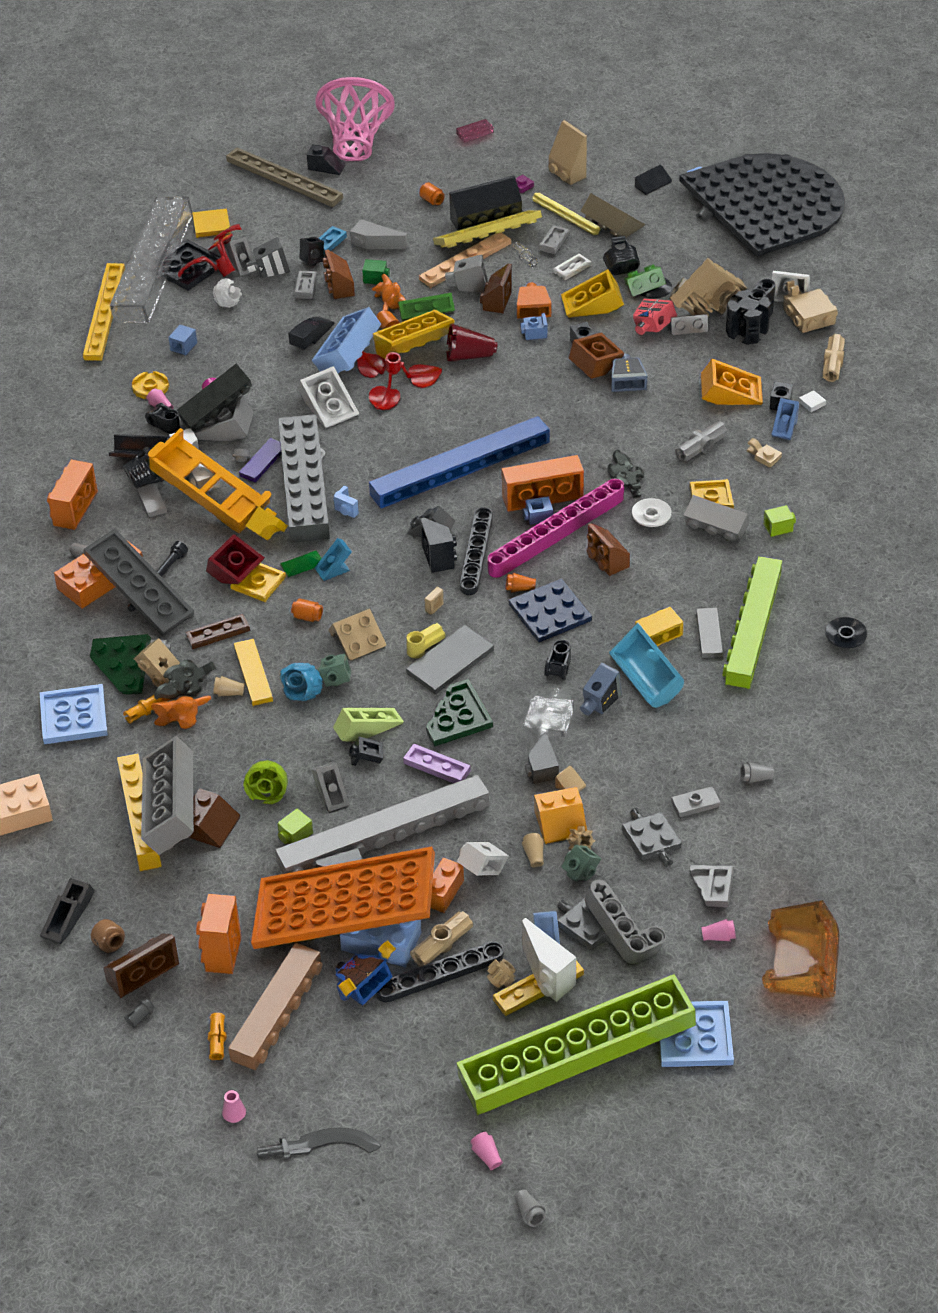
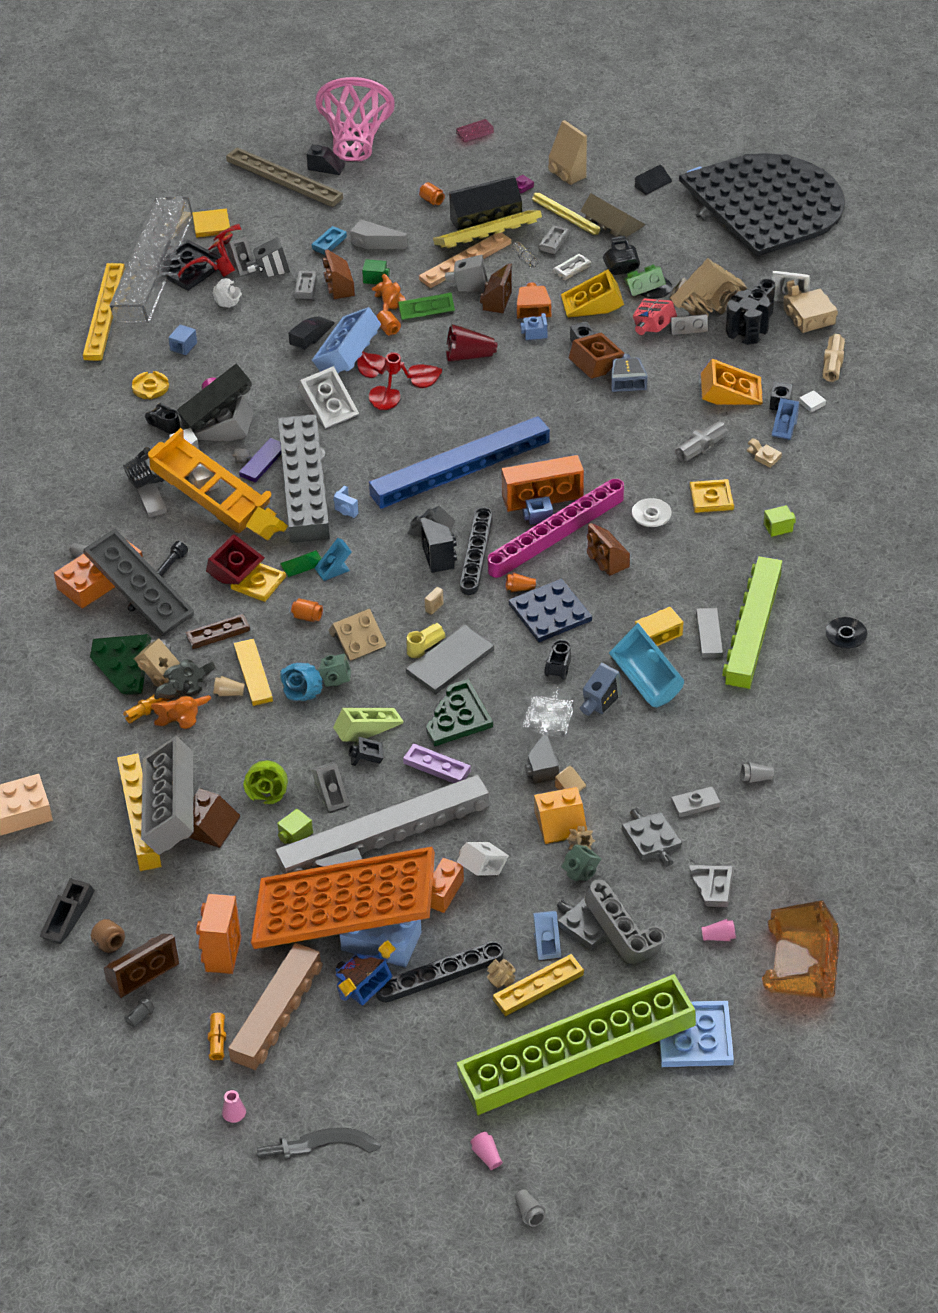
(72, 494): orange brick -> none
(73, 714): light blue plate -> none
(130, 445): black panel -> none
(157, 396): bright pink cone -> none
(307, 246): black brick -> none
(412, 333): yellow slope -> none
(441, 939): tan piece -> none
(533, 848): tan cone -> none
(550, 962): white slope -> none
(622, 472): pearl dark grey piece -> none
(716, 518): light grey brick -> none

